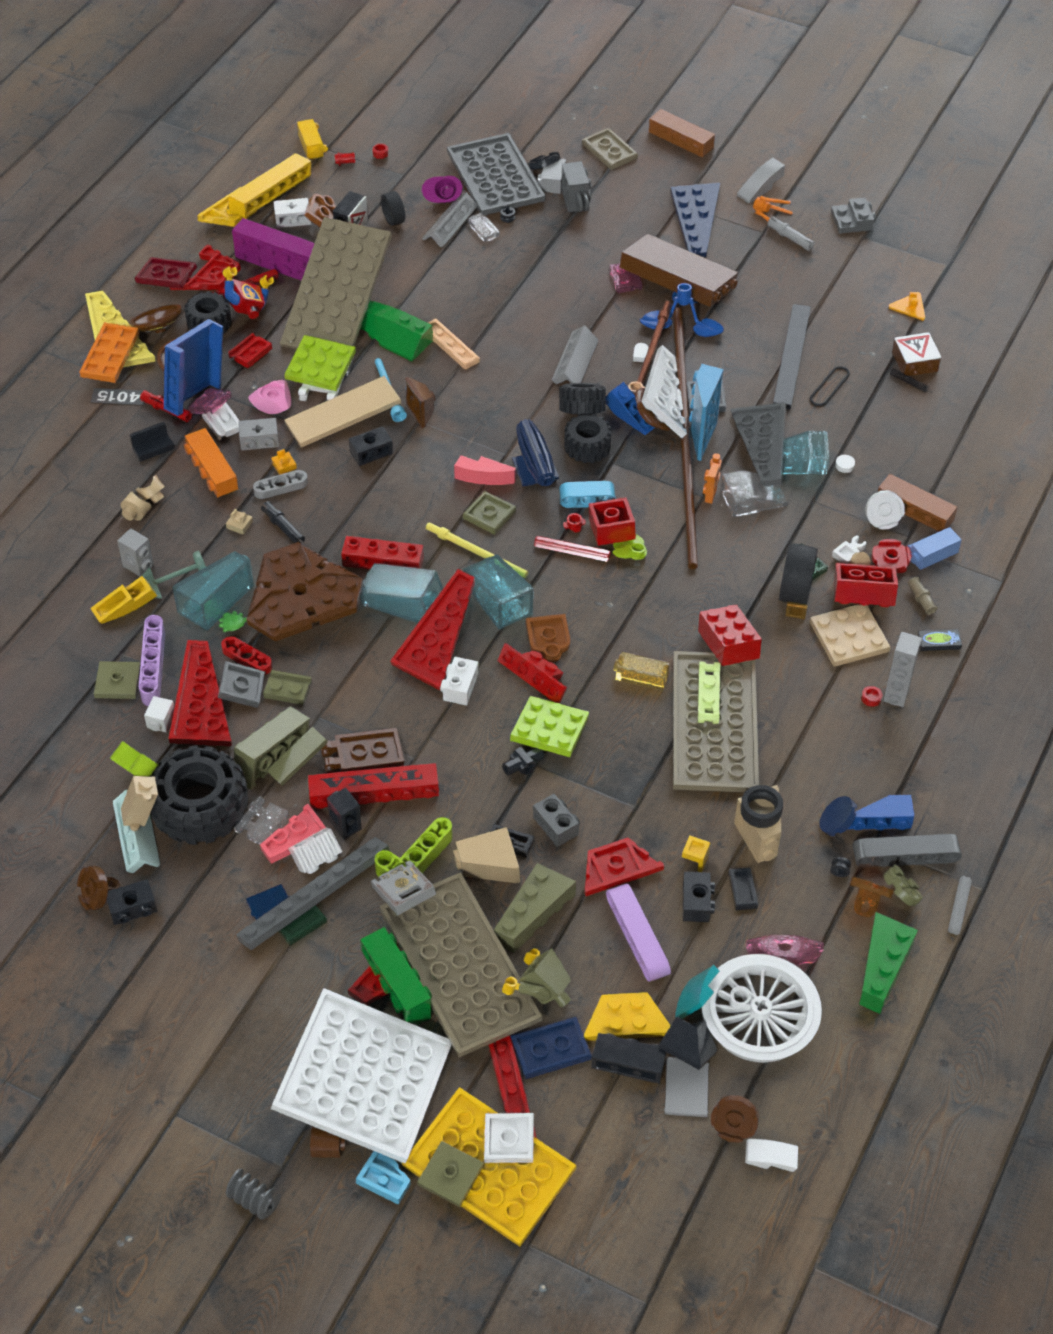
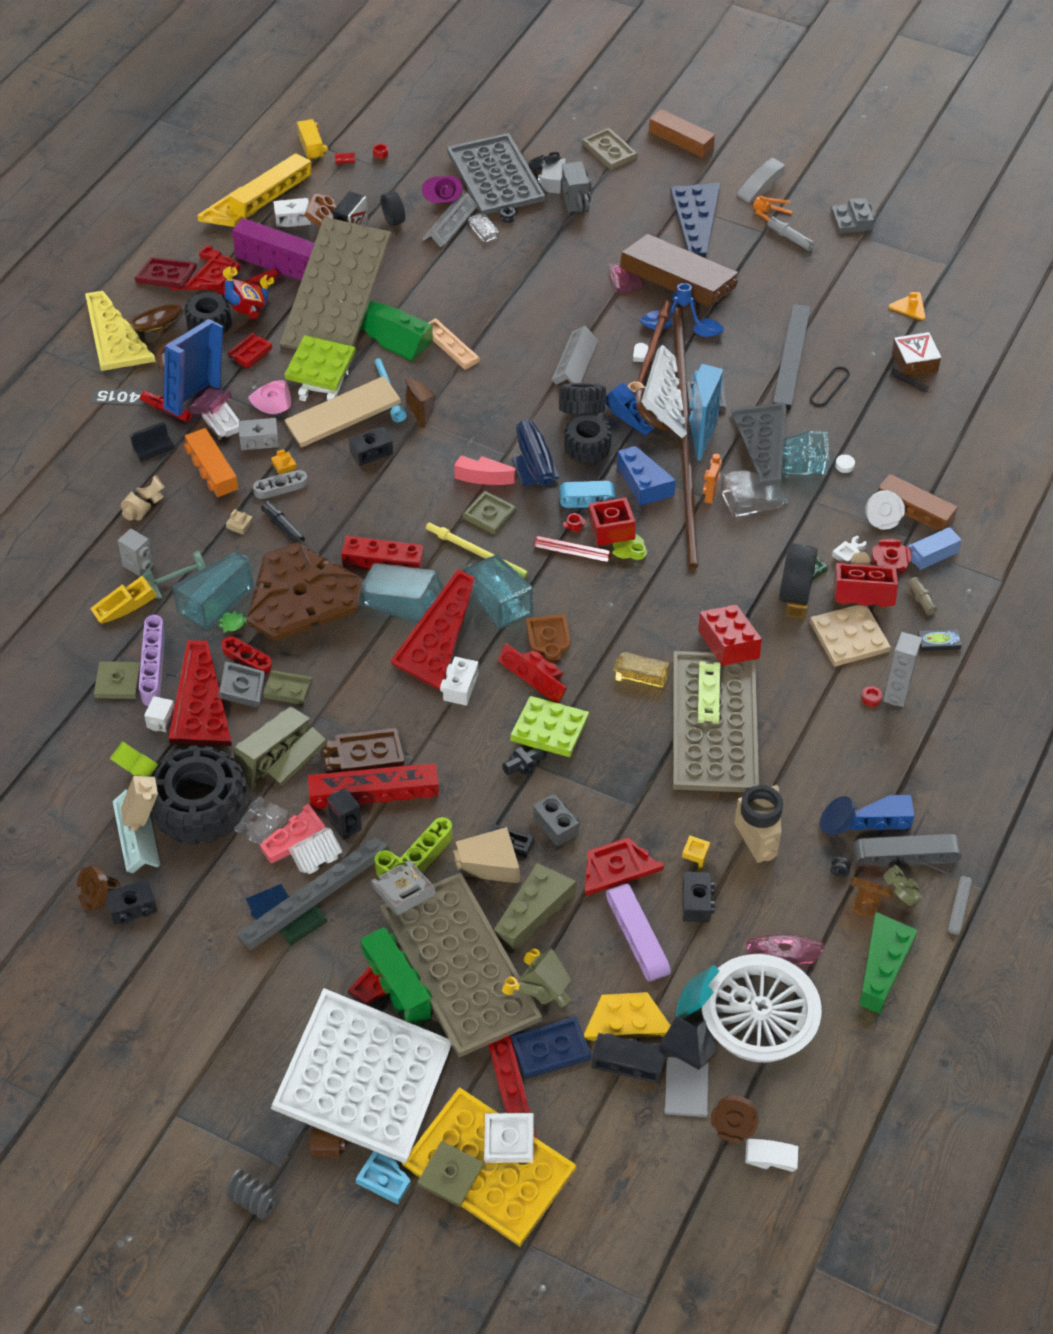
(109, 352): orange plate -> none
(644, 477): none -> blue wedge
(743, 888): black tile -> none

